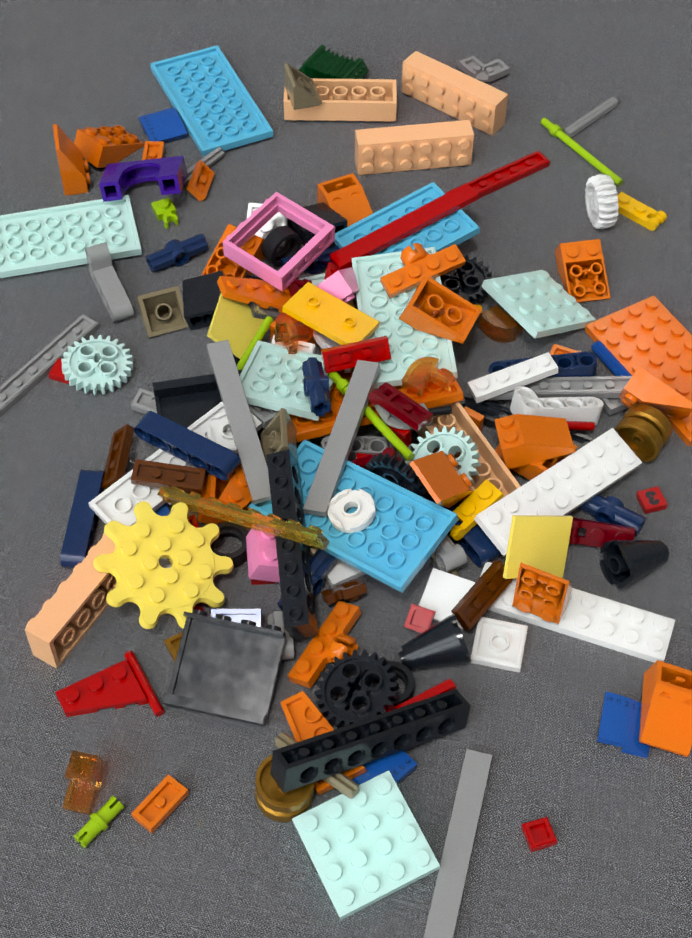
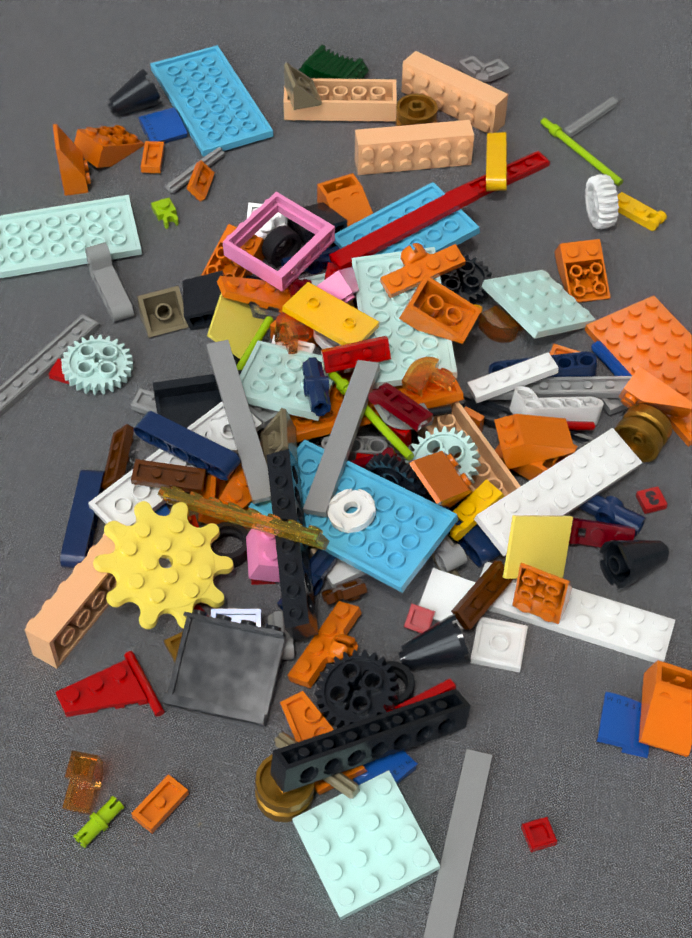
(118, 177): dark purple arch -> none
(134, 95): none -> black cone
(177, 252): dark blue piece -> none
(415, 110): none -> pearl gold wheel
(496, 162): none -> yellow beam

